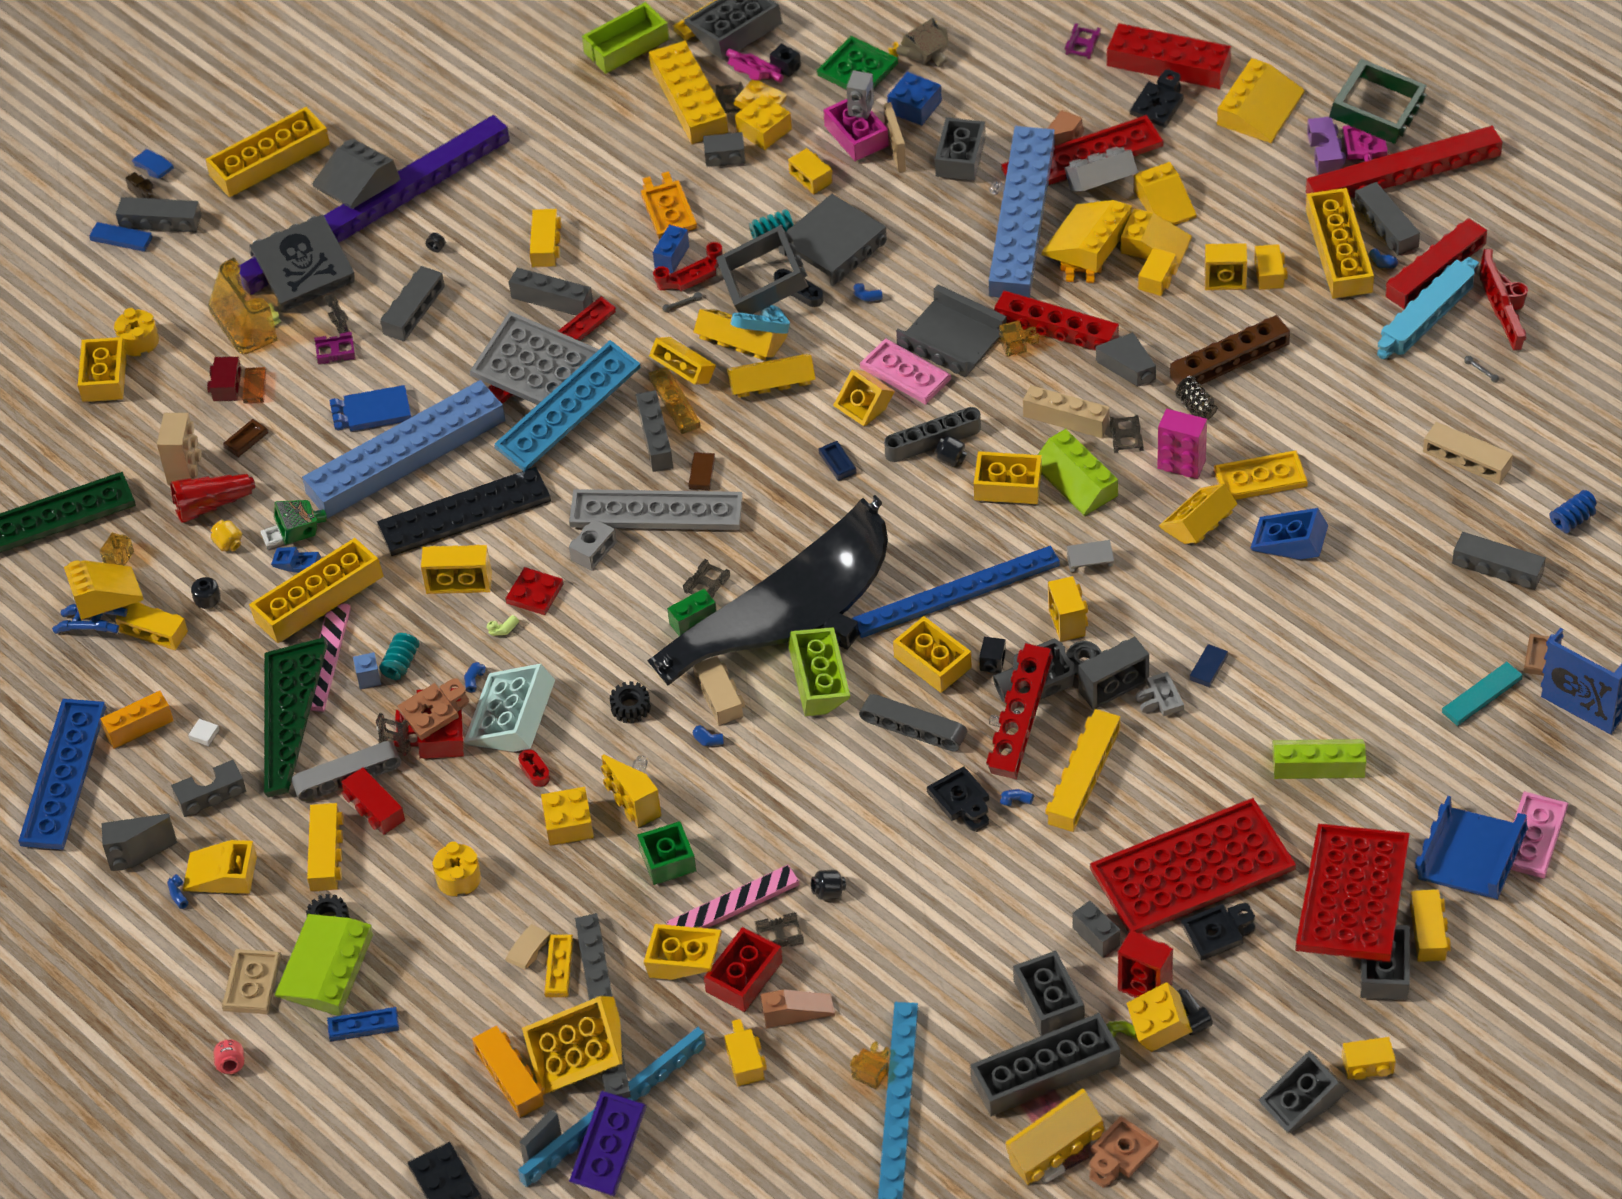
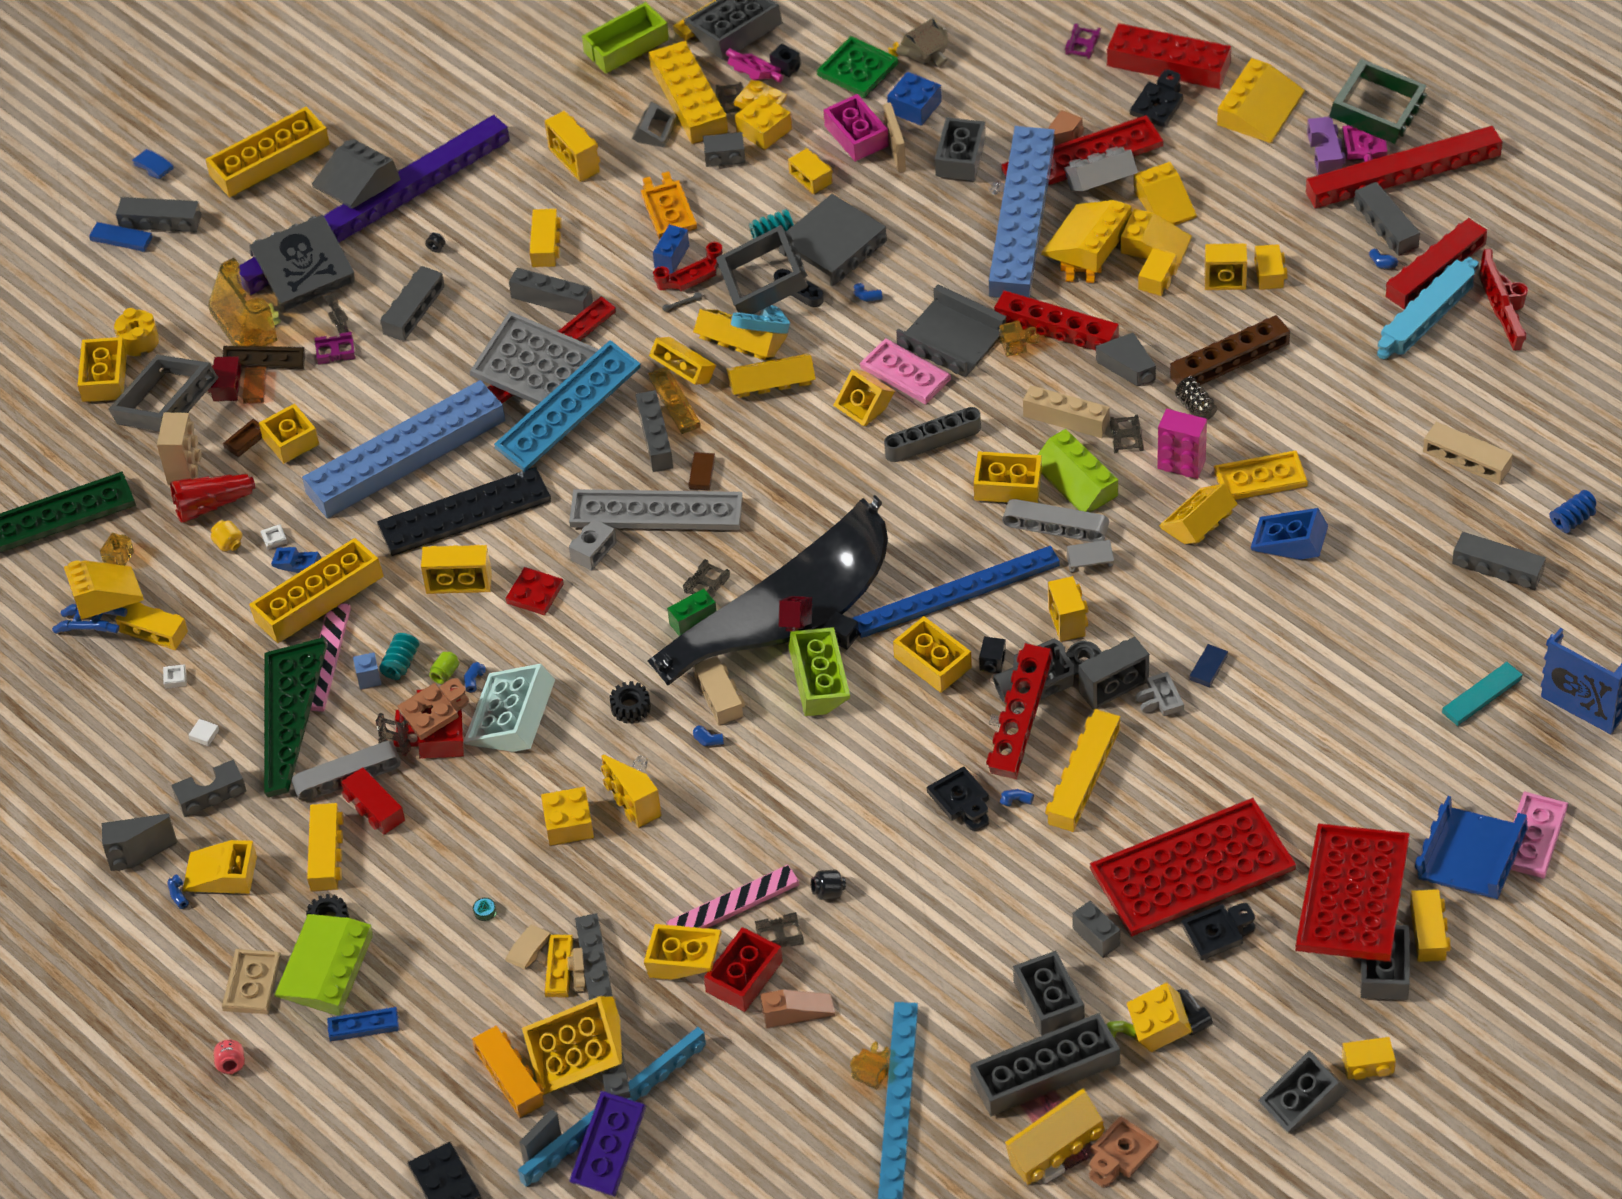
(62, 774): blue plate -> none
(136, 719): light orange brick -> none
(140, 186): dark brown piece -> none
(174, 676): none -> white tile
(201, 379): none -> dark grey window
(205, 592): black head -> none
(267, 356): none -> dark brown tile
(289, 433): none -> yellow brick
(297, 520): green torso -> none
(371, 409): blue tile -> none
(444, 667): none -> lime brick
(456, 869): yellow brick -> none
(484, 909): none -> tile
(502, 629): yellowish green arm -> none
(538, 765): red beam -> none
(572, 145): none -> yellow brick
(576, 965): none -> tan plate
(656, 112): none -> dark grey tile
(666, 853): green brick -> none
(744, 1055): yellow hinge -> none
(795, 612): none -> dark red brick
(837, 460): dark blue tile -> none
(860, 94): light grey brick -> none
(913, 722): dark grey beam -> none
(950, 451): black head -> none
(1055, 520): none -> light grey beam
(1143, 964): red brick -> none
(1319, 758): lime slope -> none
(1339, 243): yellow brick -> none
(1469, 360): dark grey hinge -> none
(1535, 654): medium nougat tile -> none

